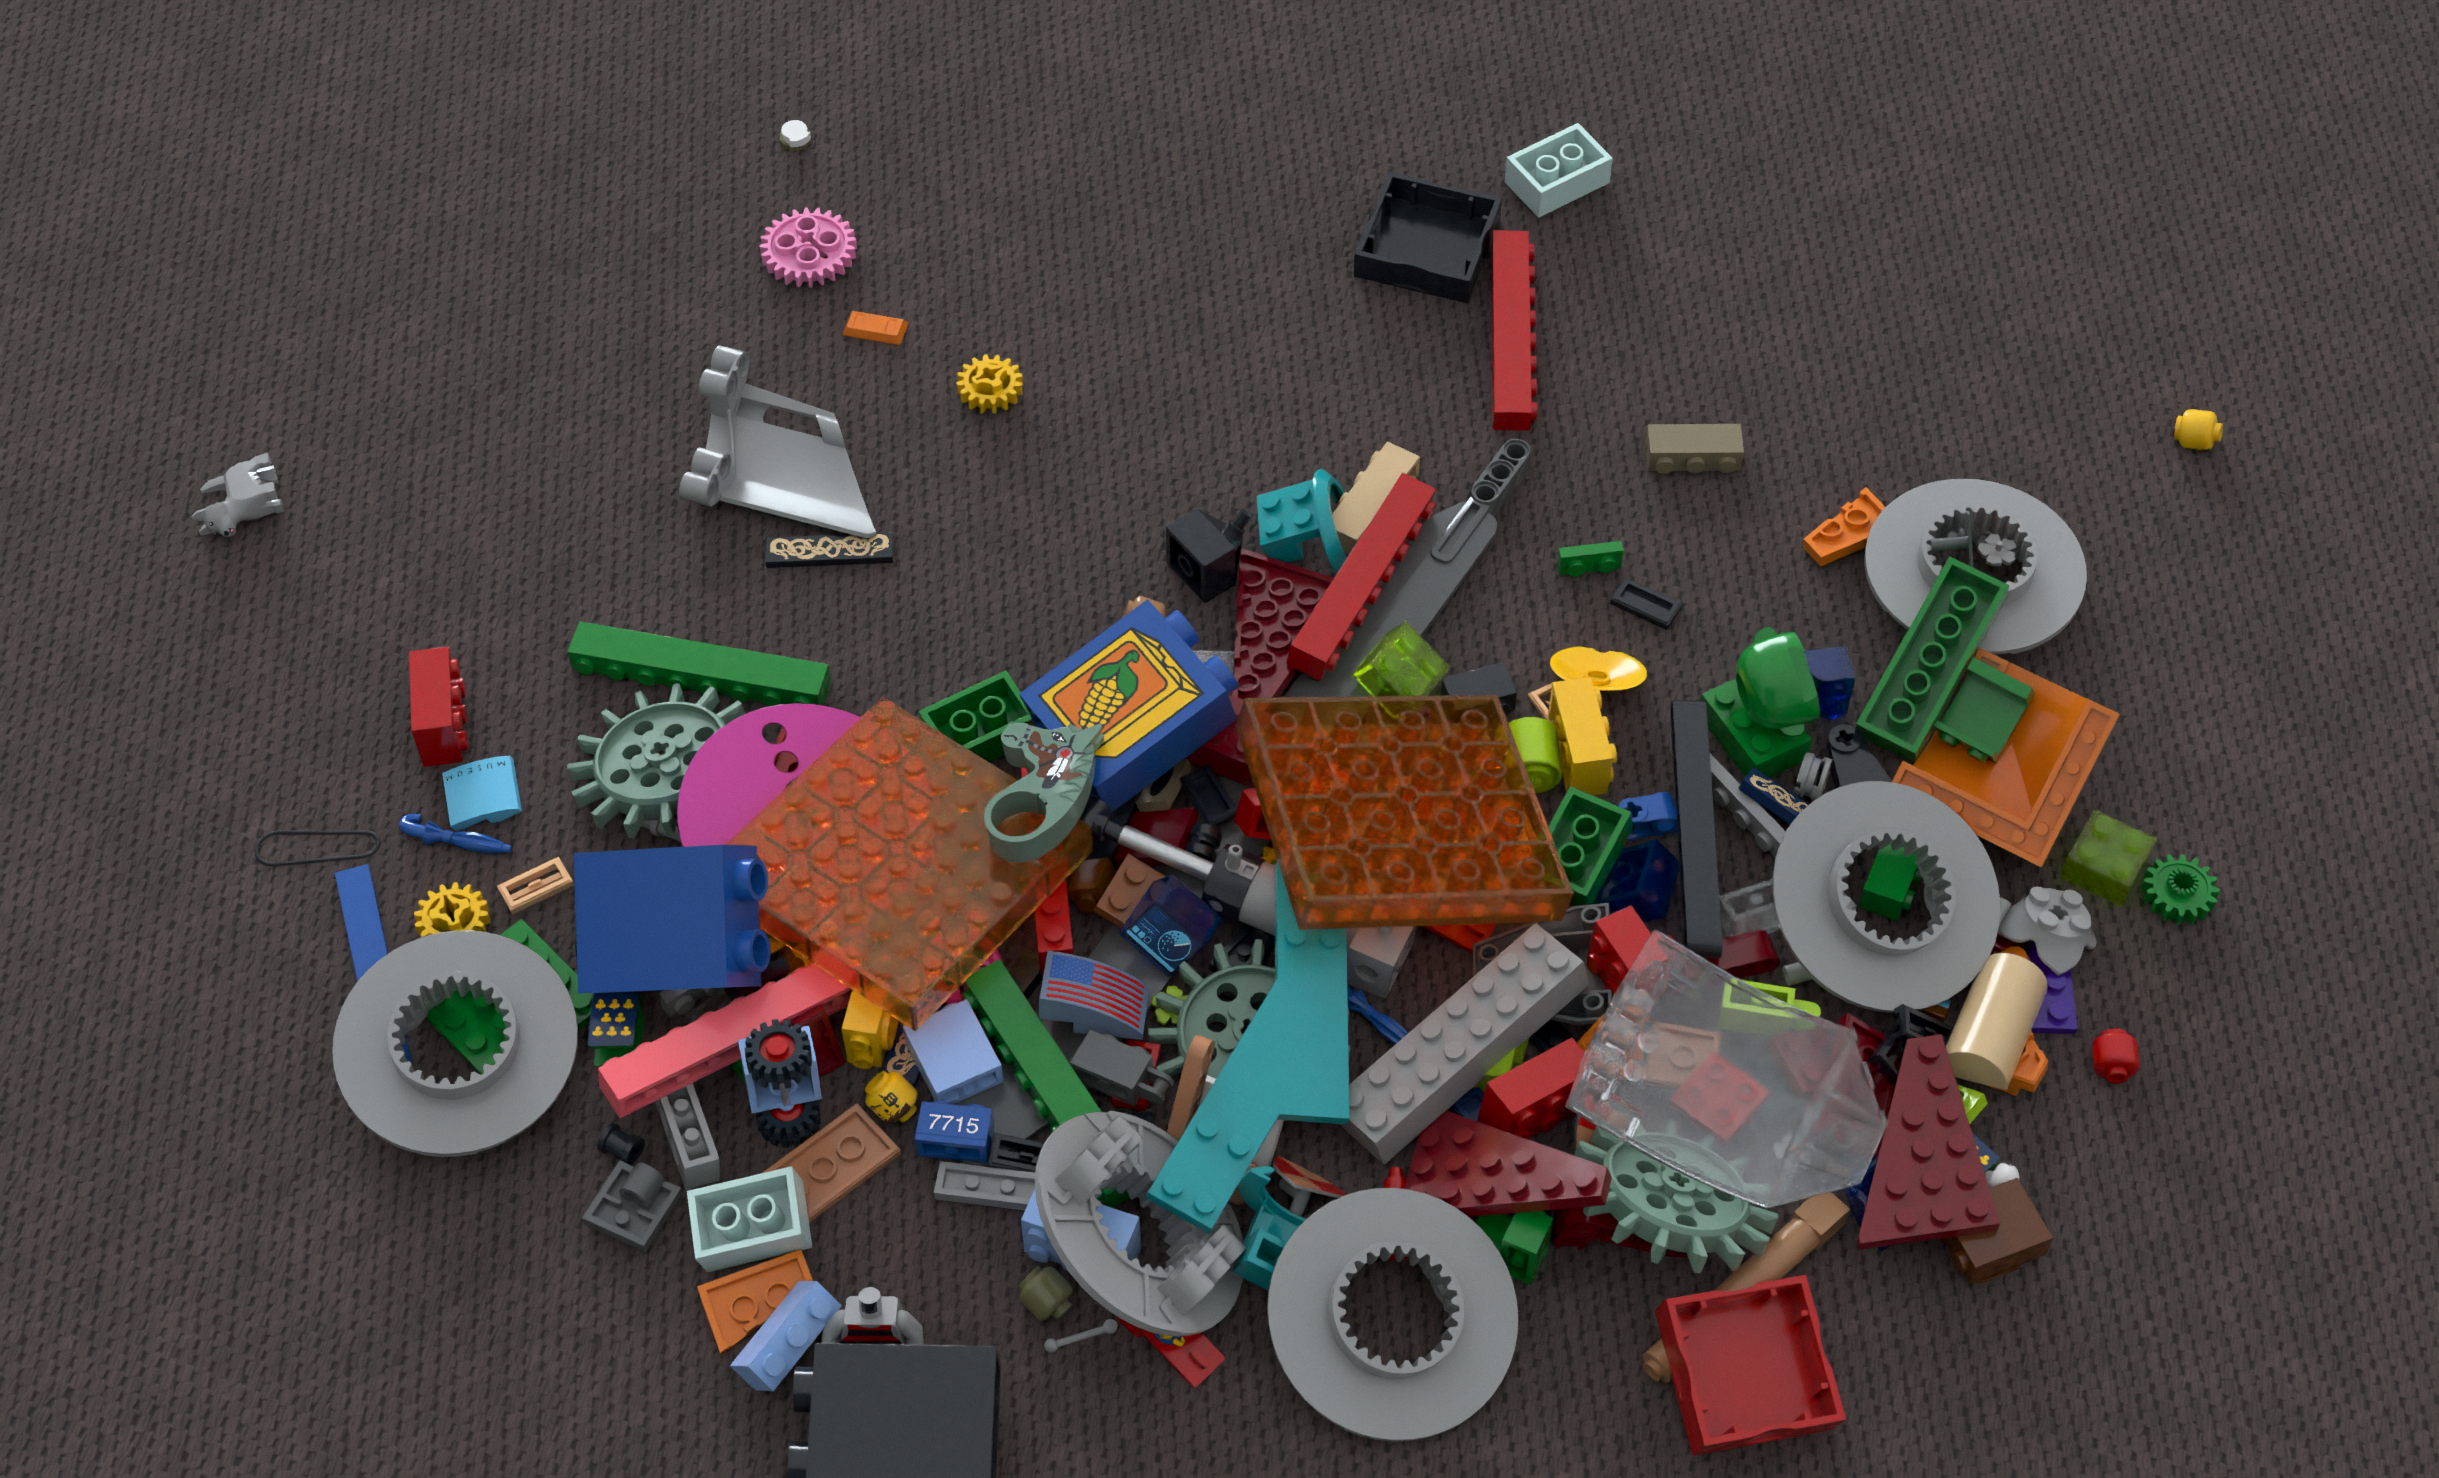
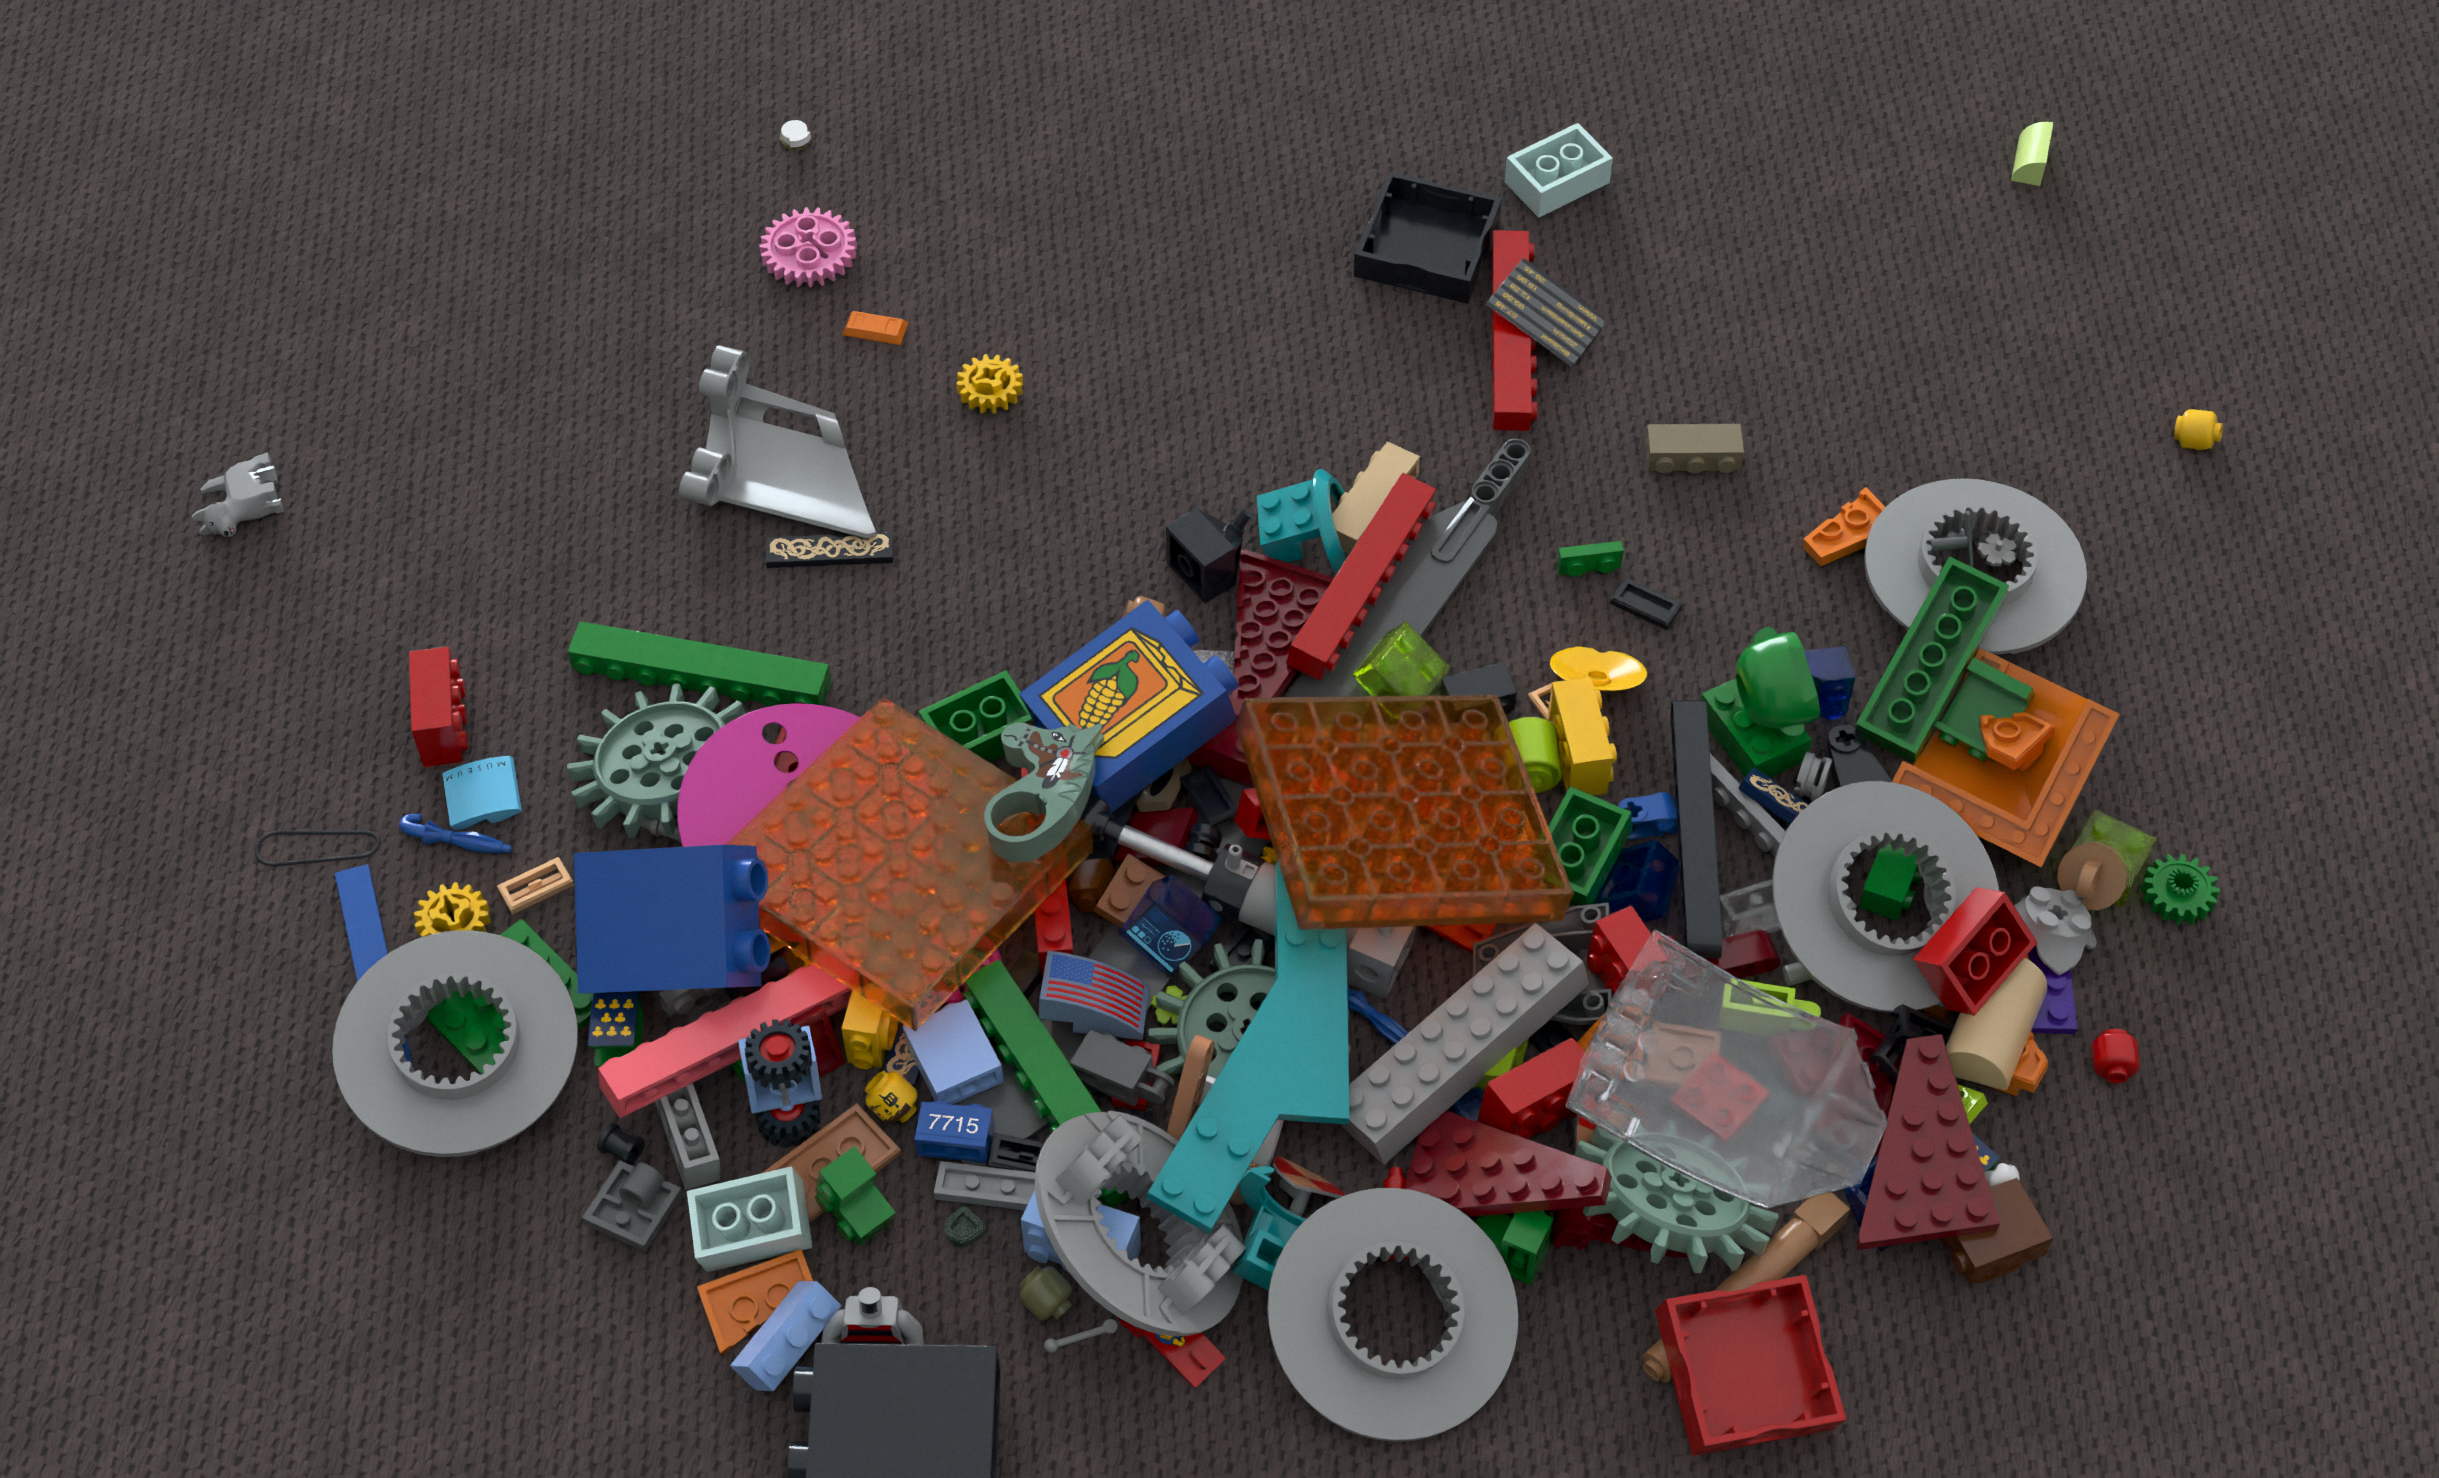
(850, 1194): none -> green brick
(964, 1227): none -> clear green tile
(1547, 311): none -> sticker
(1975, 951): none -> red brick
(2015, 739): none -> orange plate
(2032, 153): none -> yellowish green brick
(2094, 873): none -> medium nougat tile

